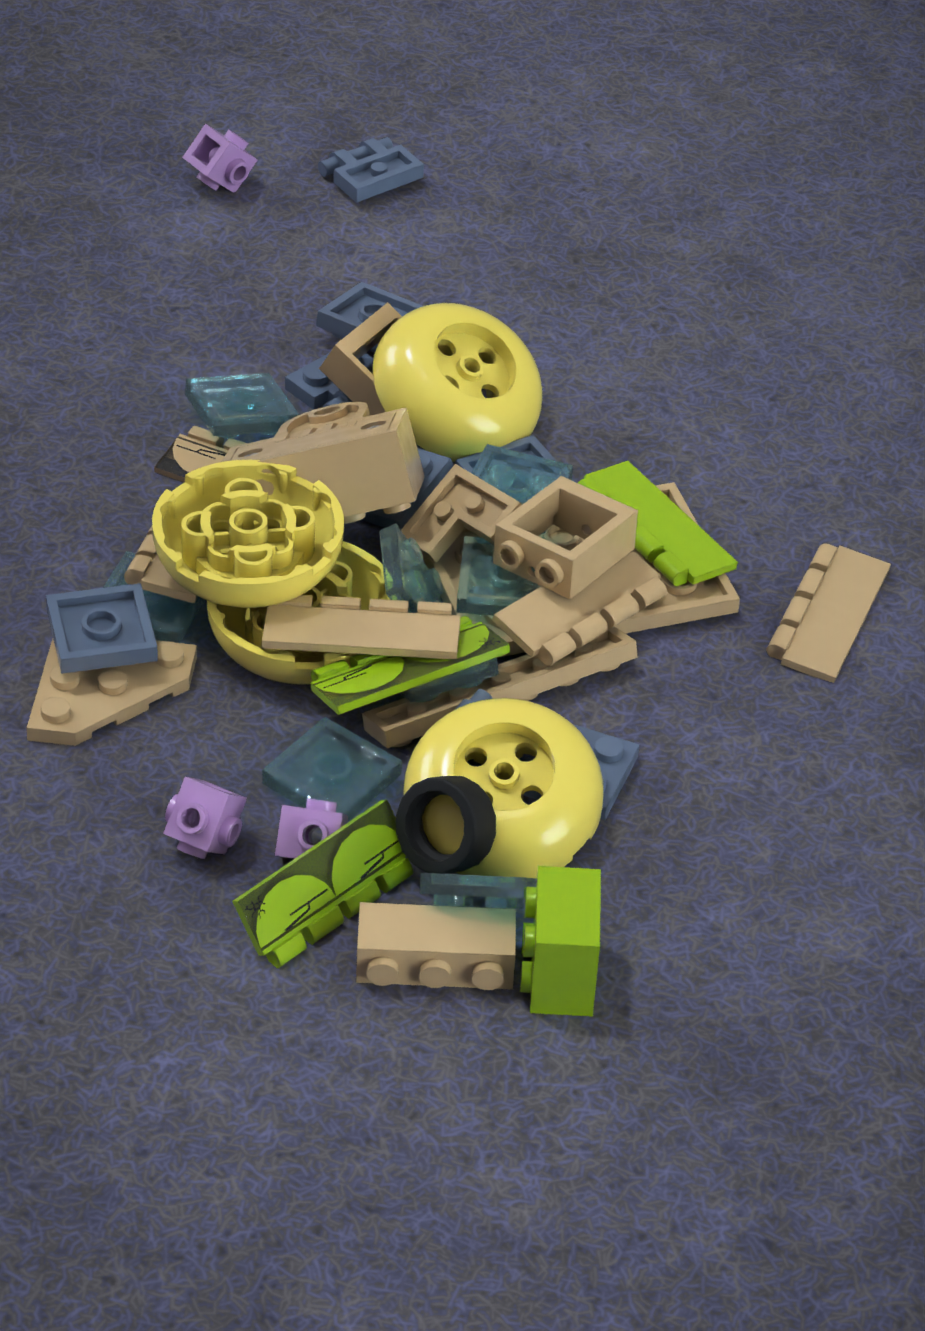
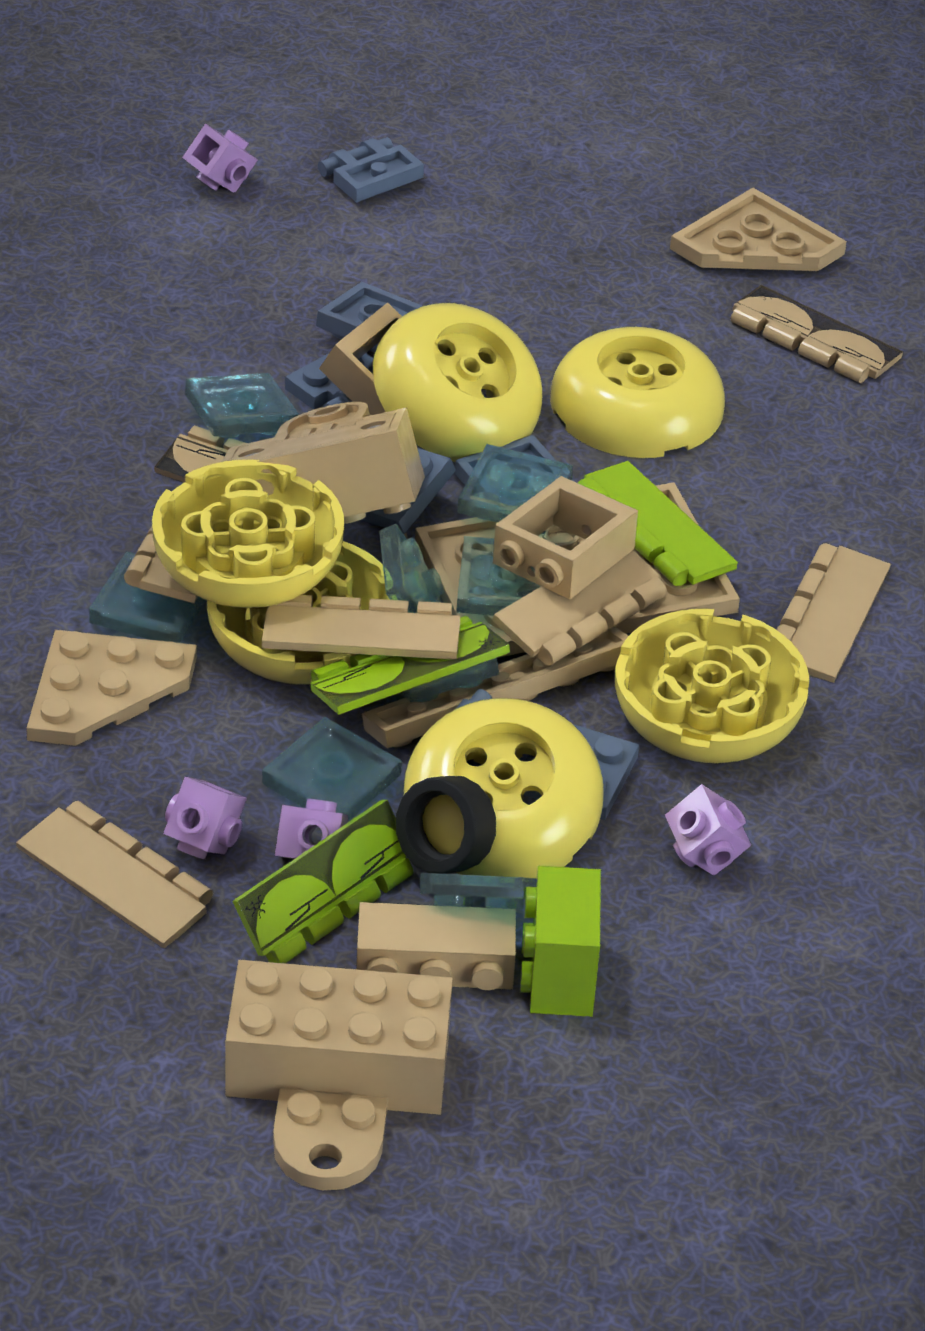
(101, 628): sand blue plate -> none
(117, 872): none -> tan windscreen
(336, 1058): none -> tan brick
(457, 504): tan plate -> none
(638, 392): none -> light yellow brick
(707, 830): none -> lavender brick
(711, 685): none -> light yellow brick
(757, 235): none -> tan plate
(819, 335): none -> tan windscreen

